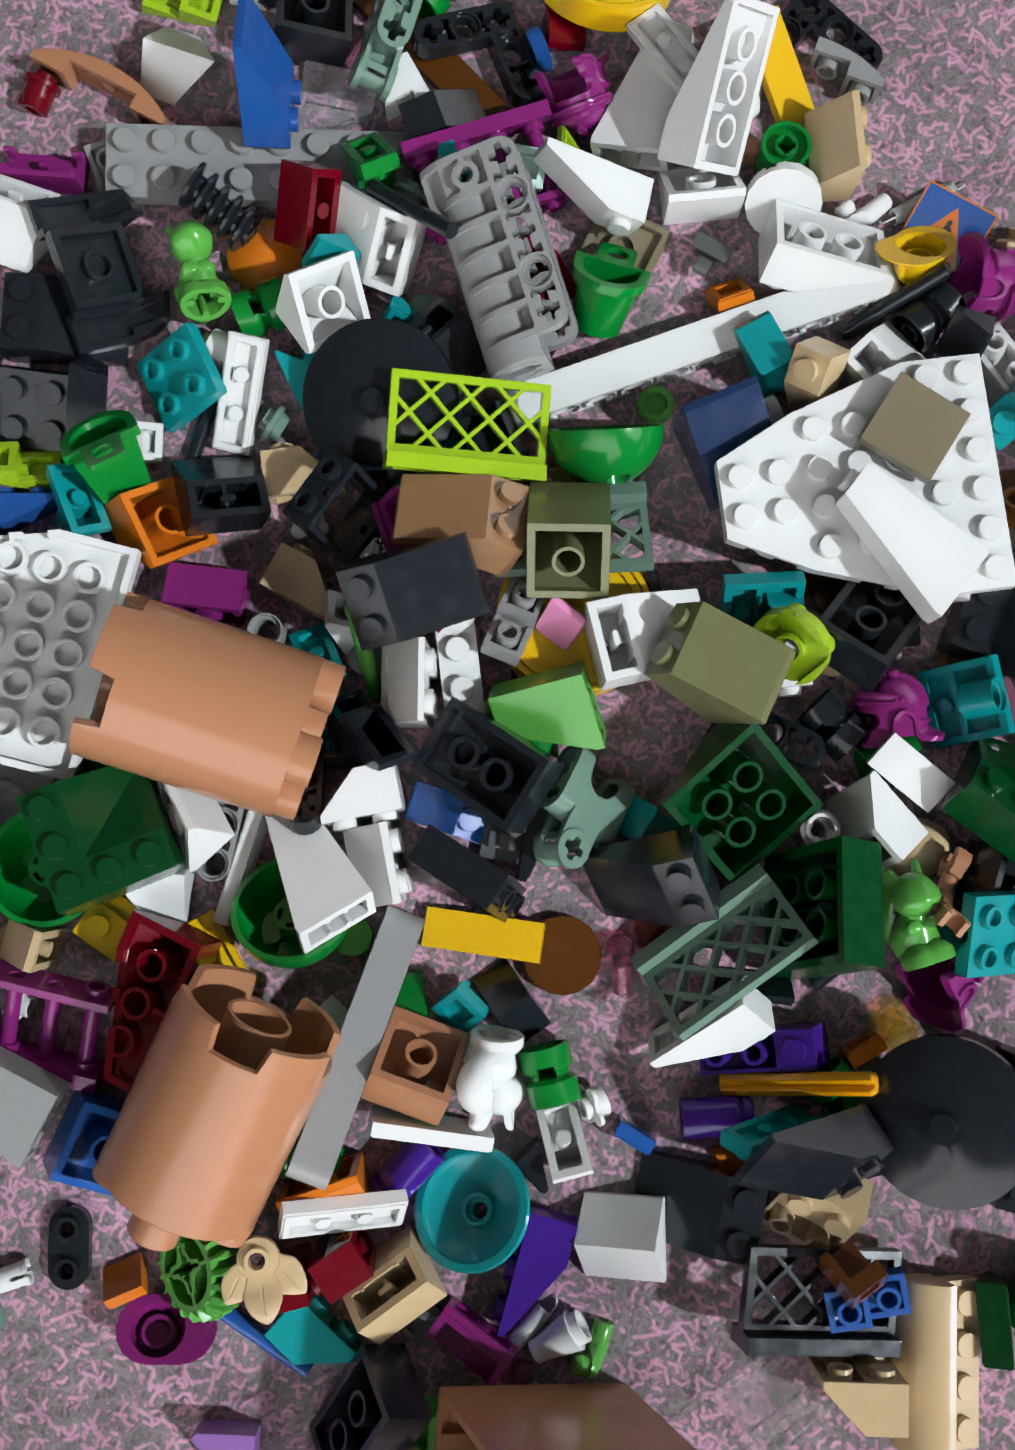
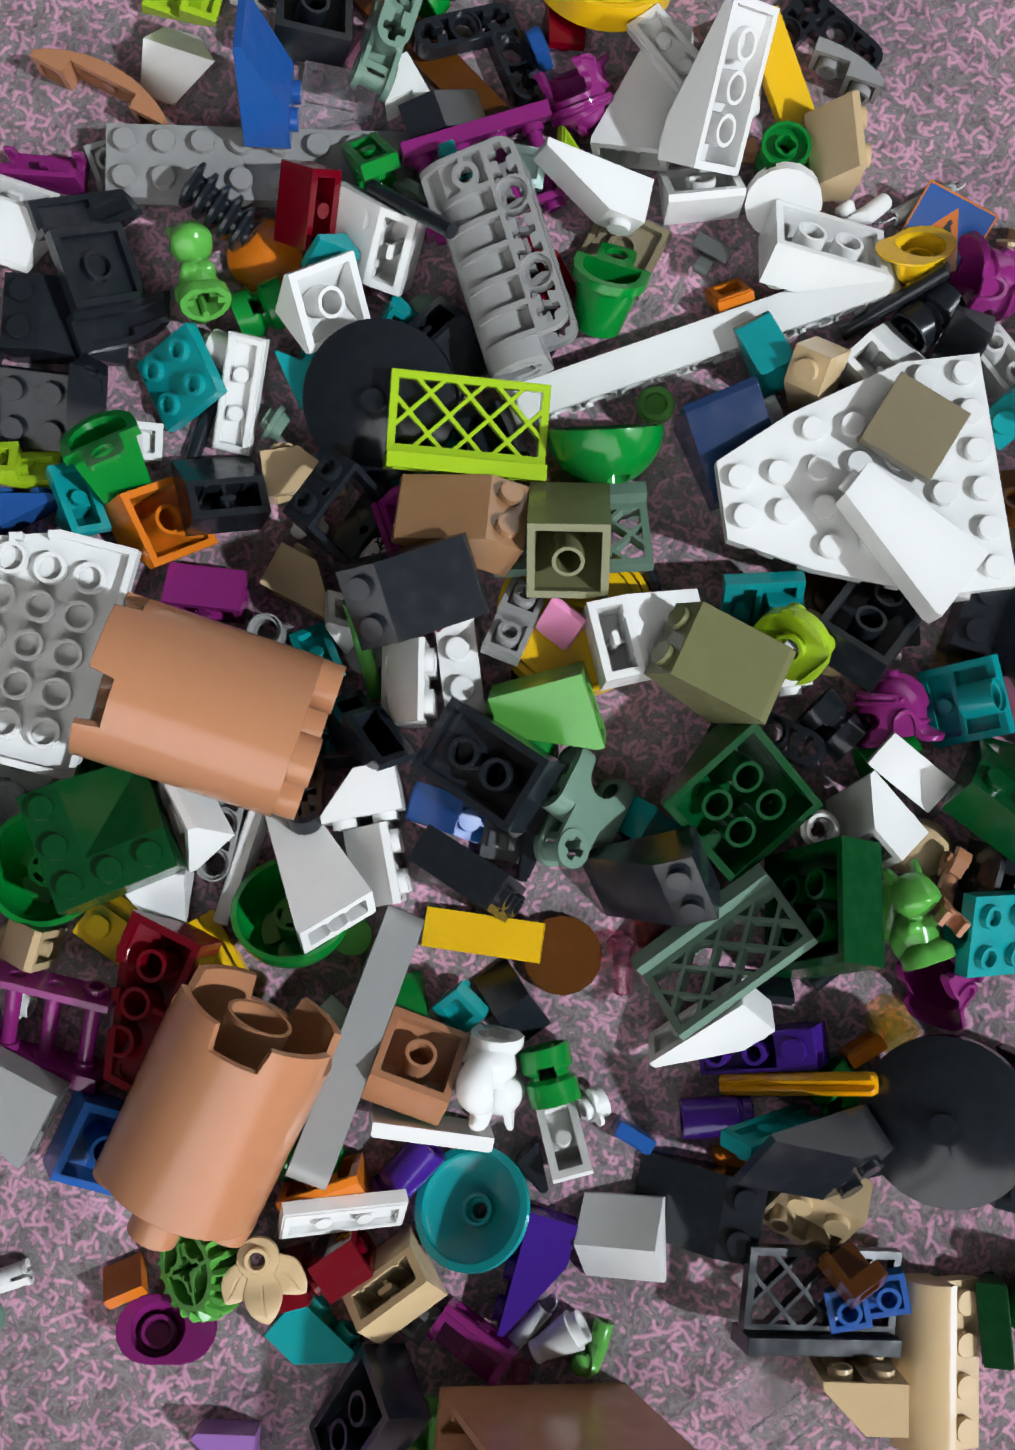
(38, 92): dark red hose -> none
(70, 1247): black plate -> none
(255, 1334): blue bar -> none

